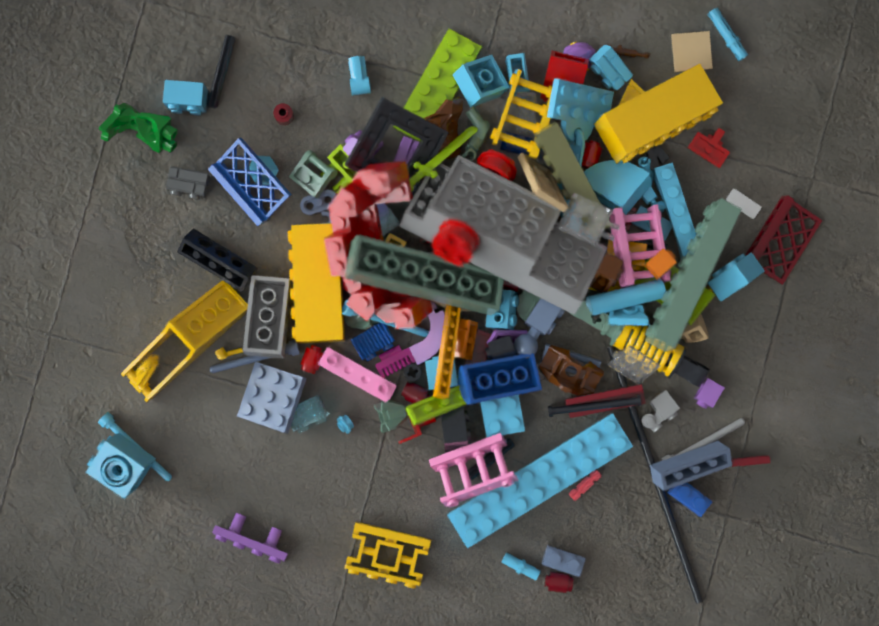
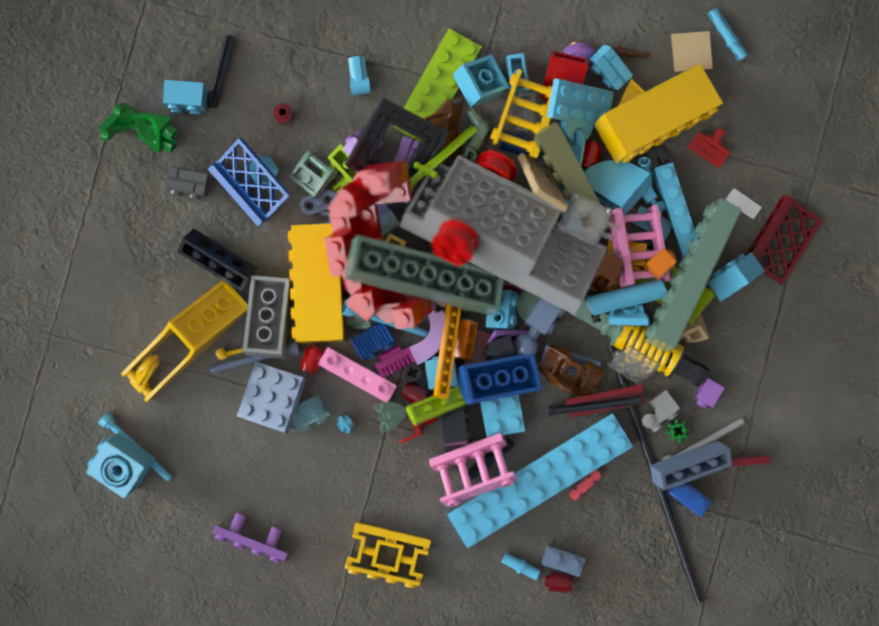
(682, 429): none -> green gear

